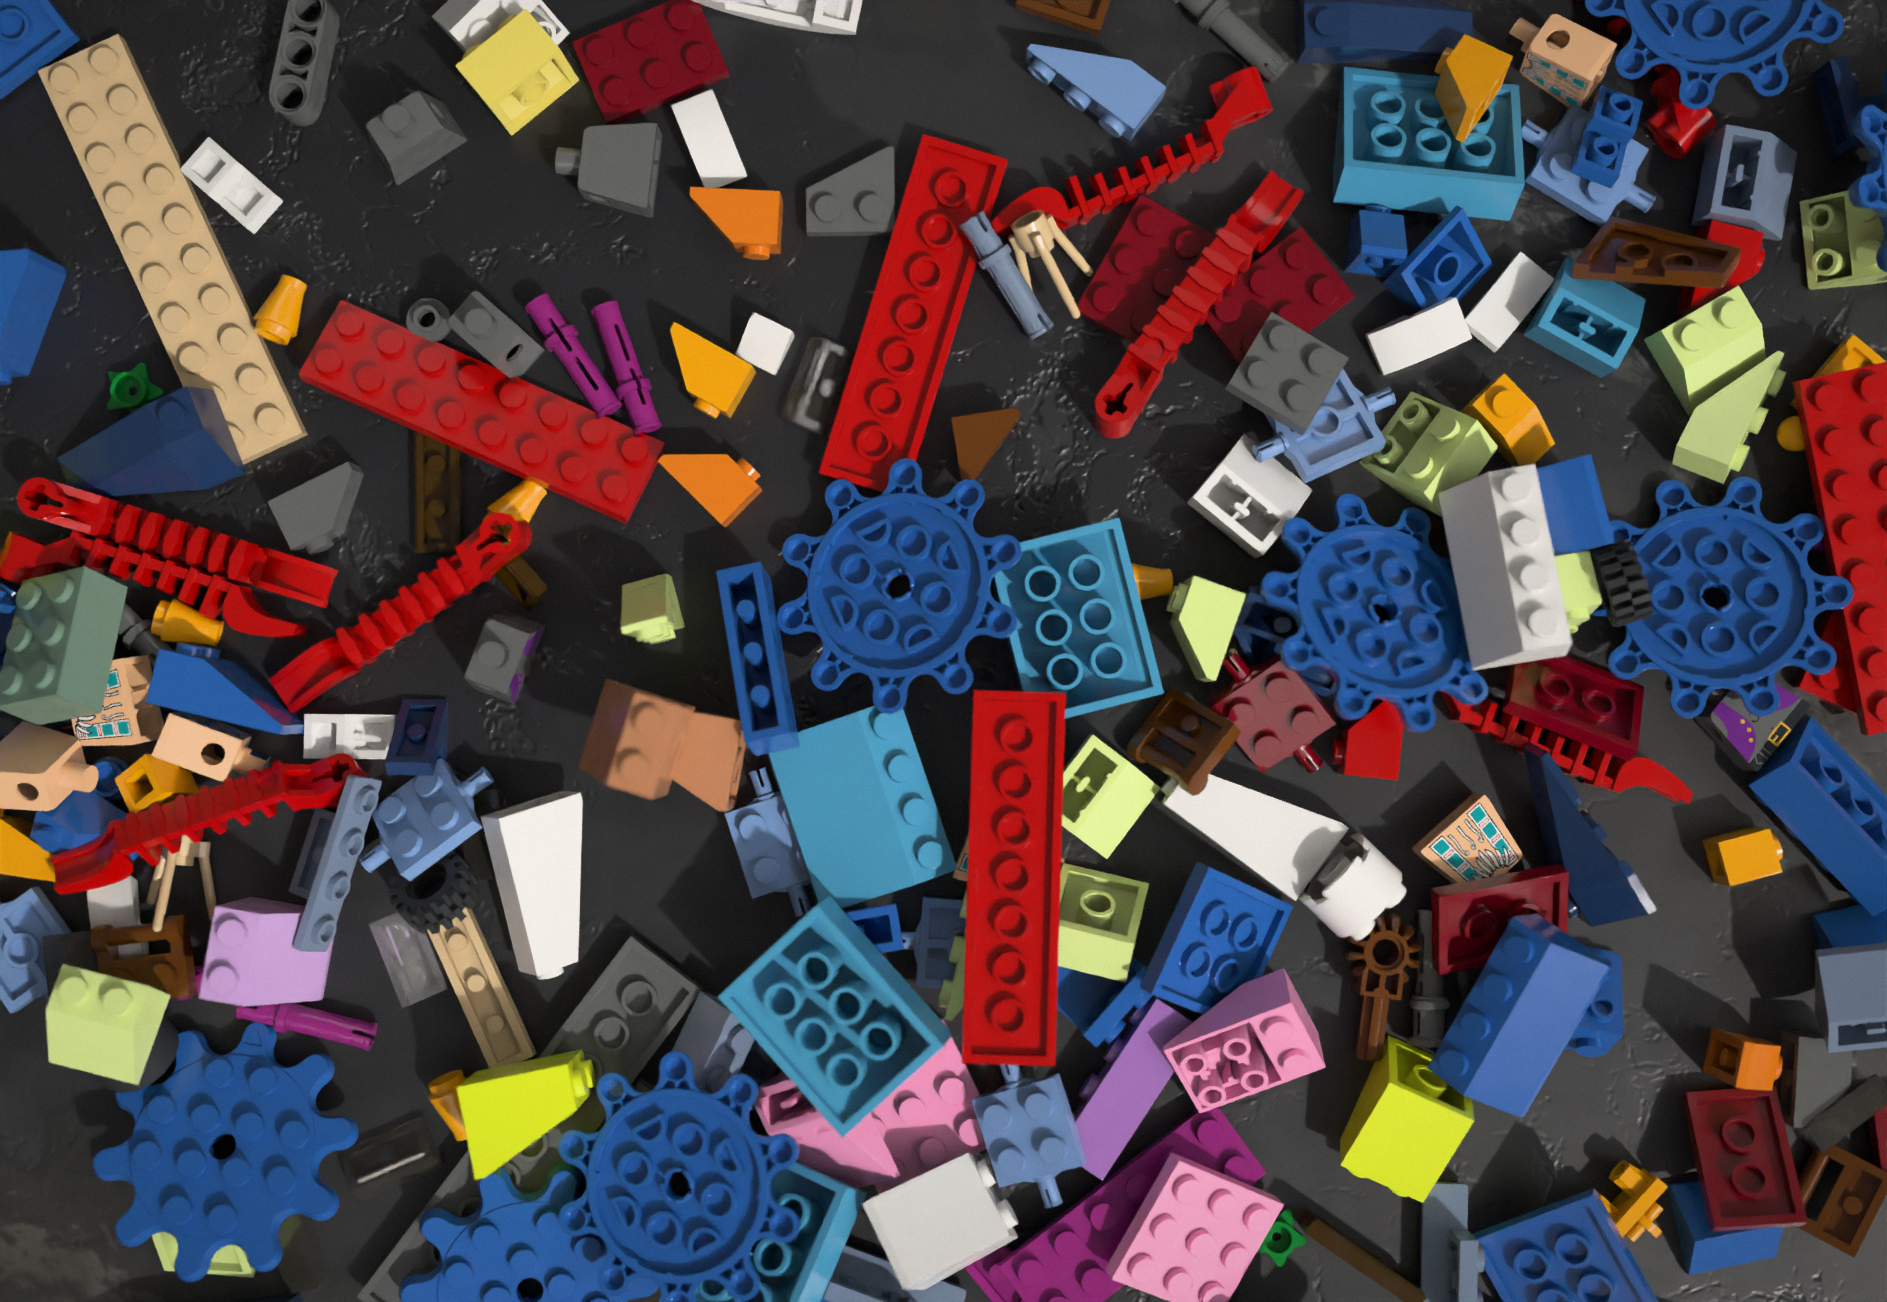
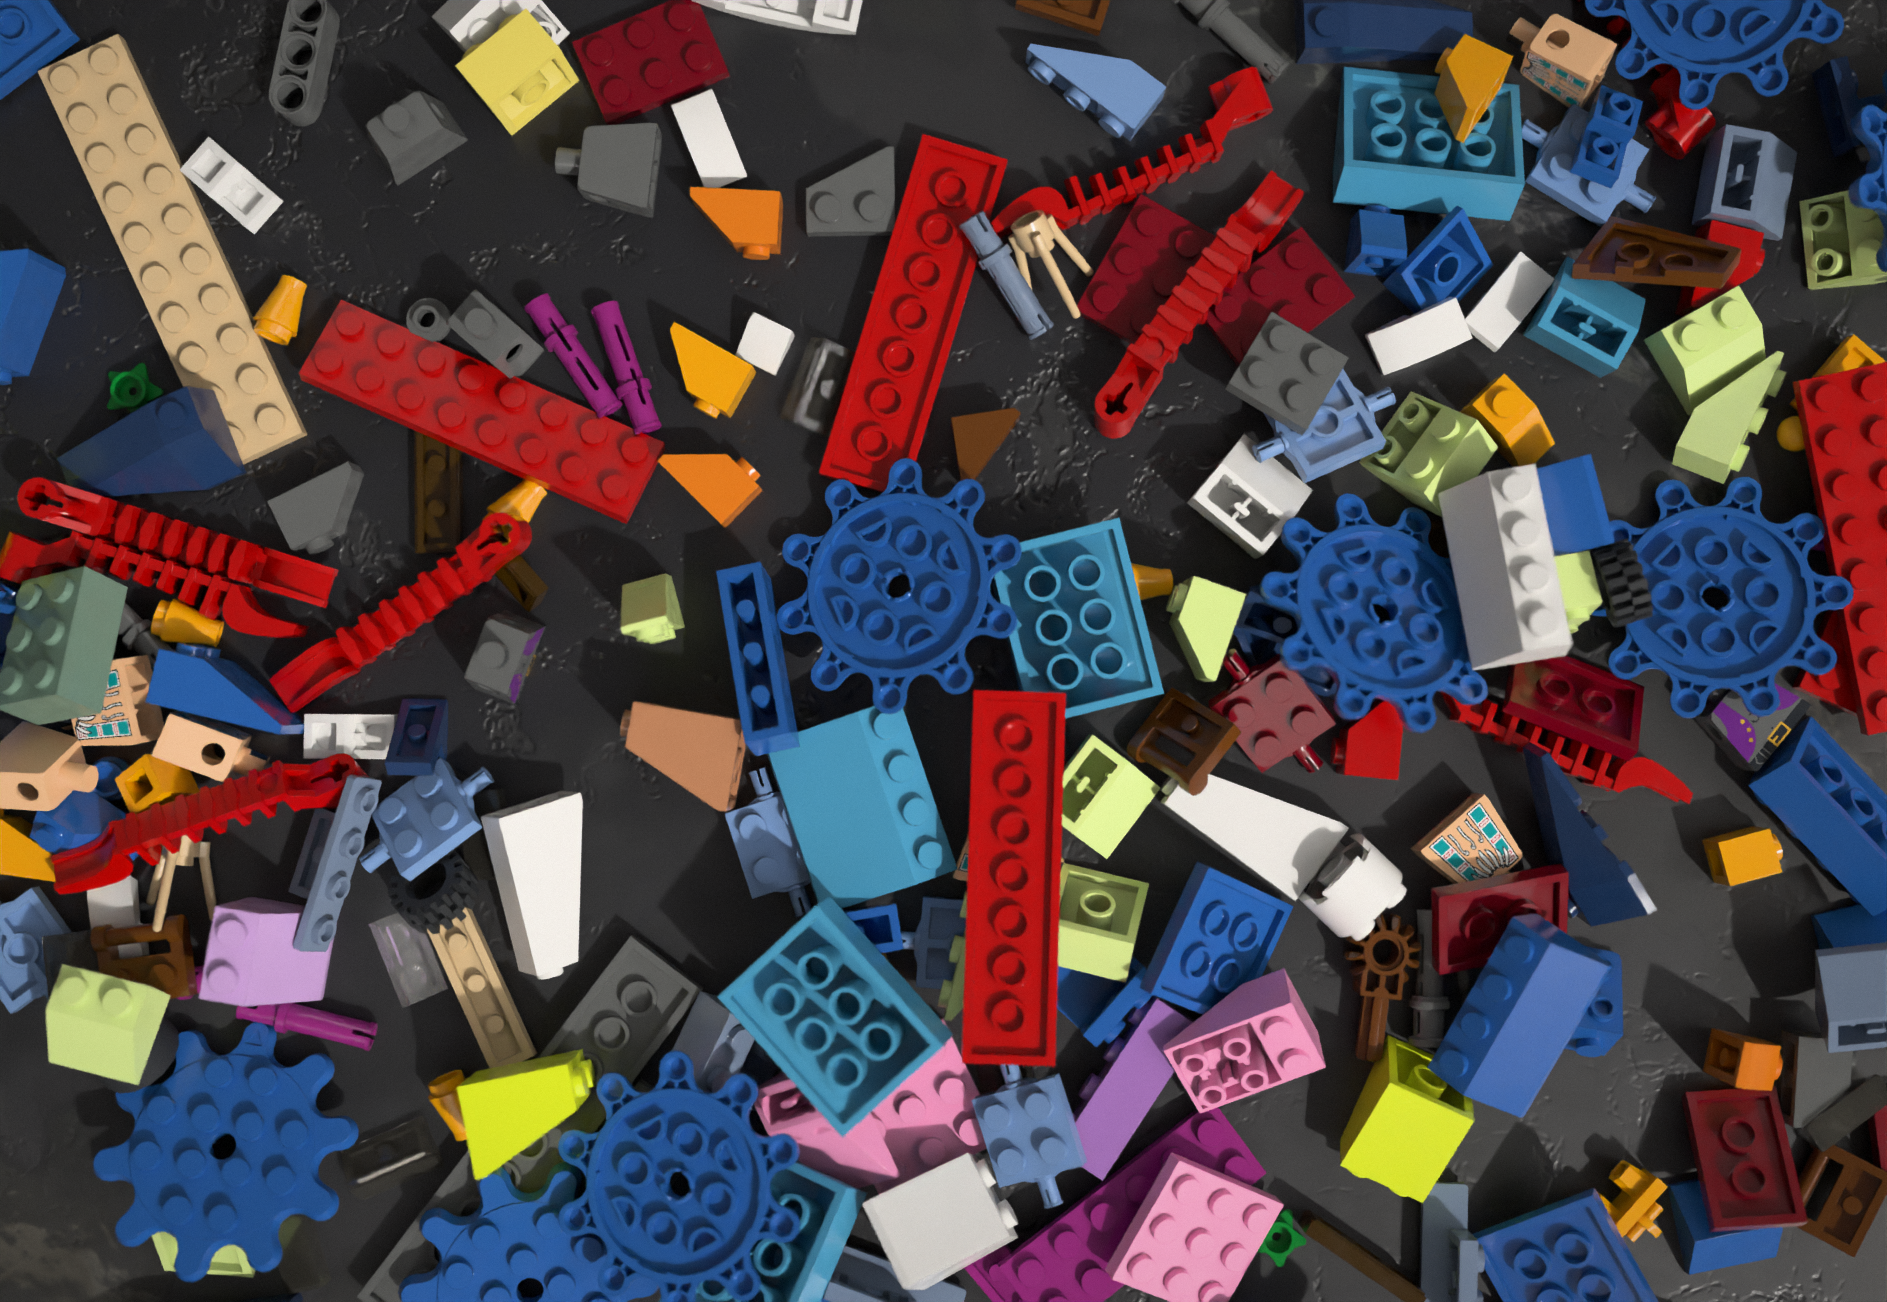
(636, 740): nougat slope -> none

